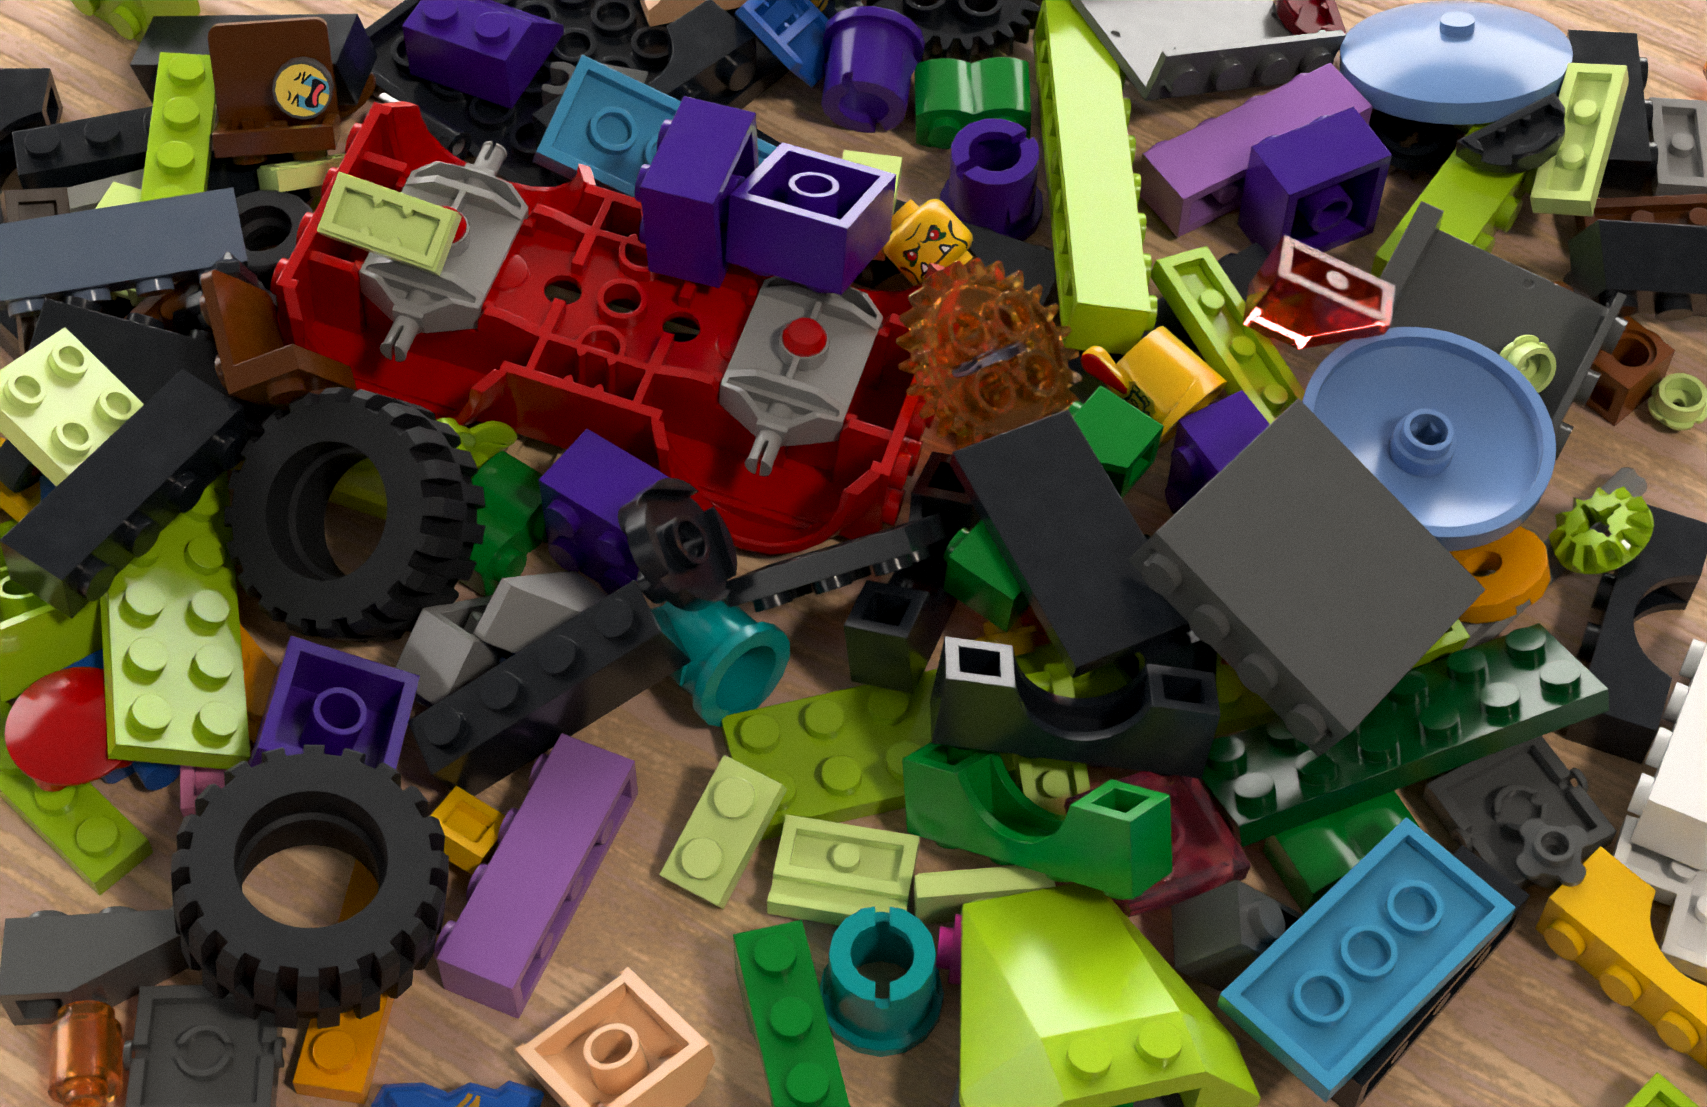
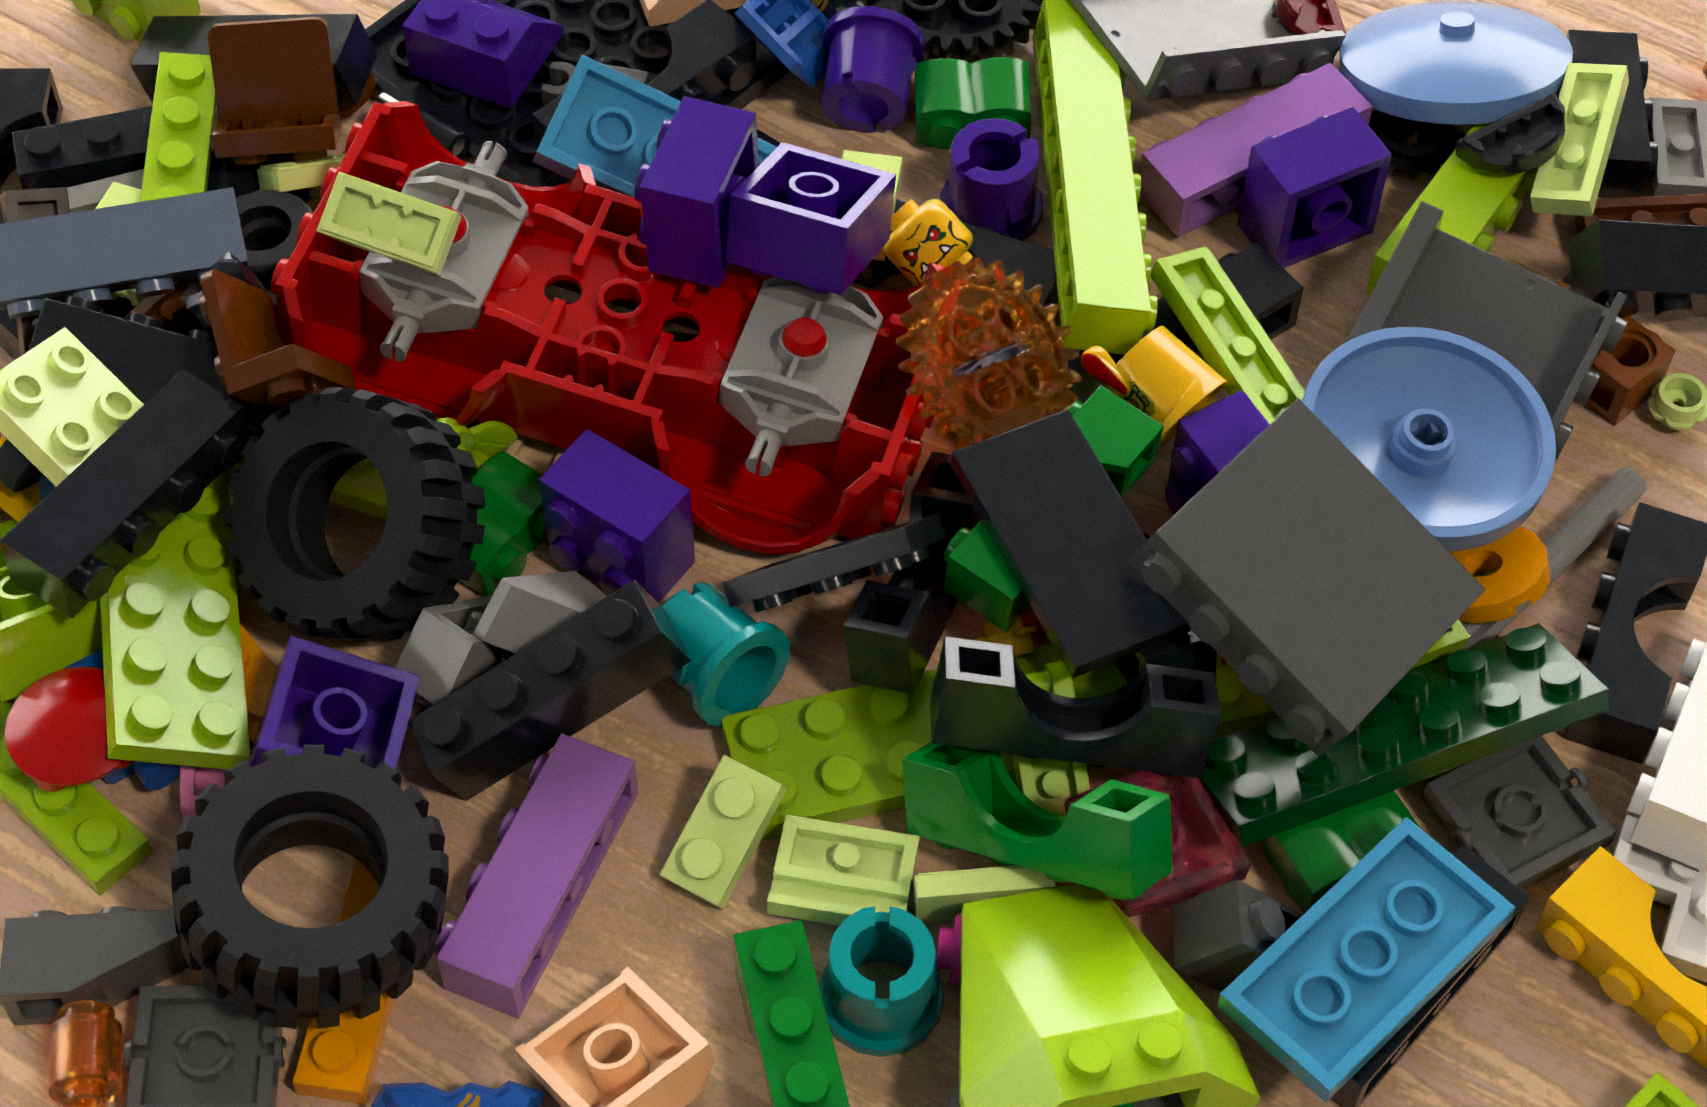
(303, 87): tile -> none
(468, 829): yellow plate -> none
(657, 527): black plate -> none
(1315, 298): clear red slope -> none
(1532, 360): yellowish green plate -> none
(1550, 869): dark grey plate -> none
(1592, 552): lime gear -> none

